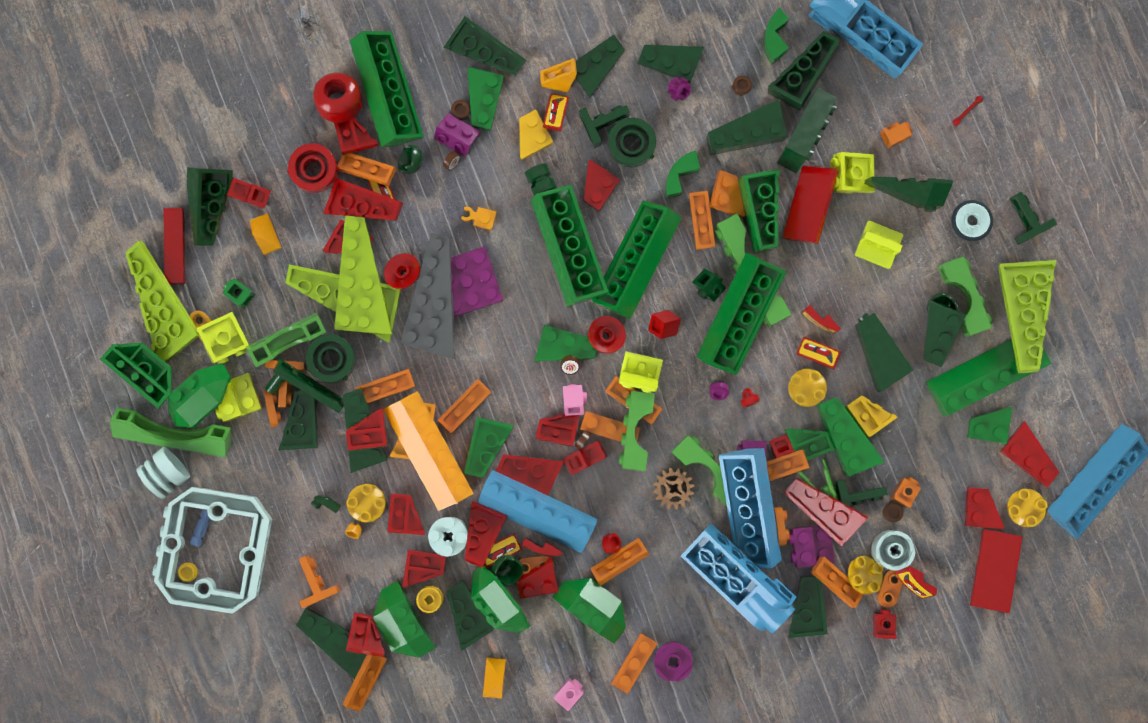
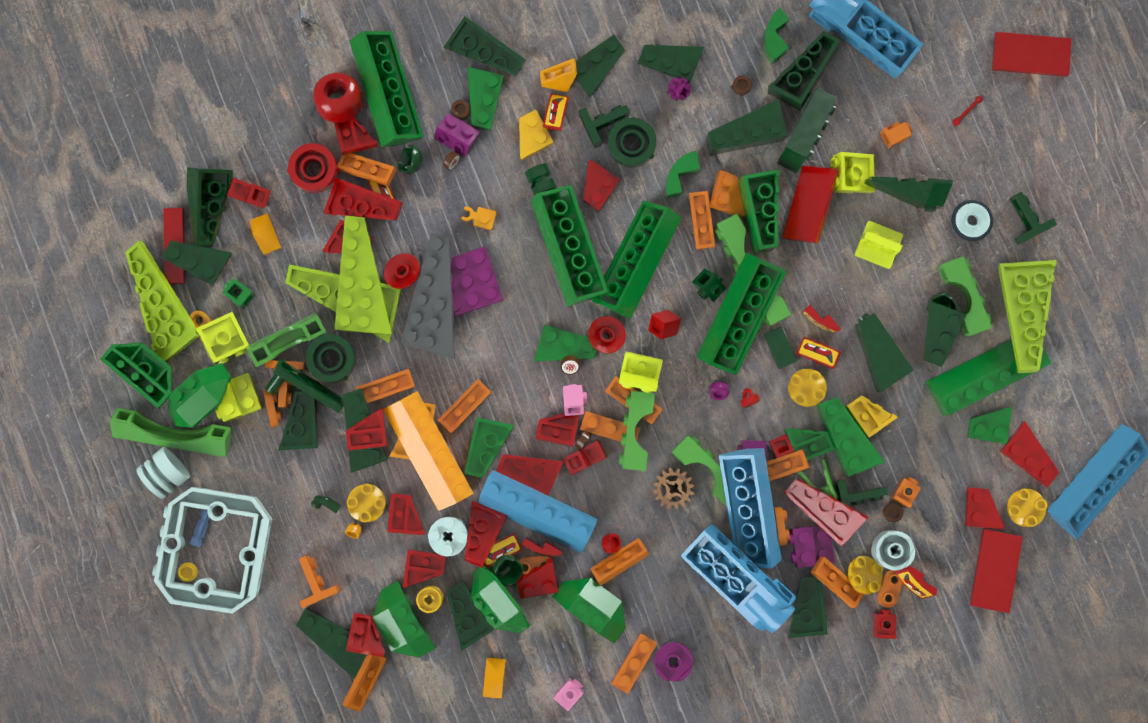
(197, 260): none -> dark green wing
(780, 347): none -> dark green tile
(1031, 54): none -> red tile

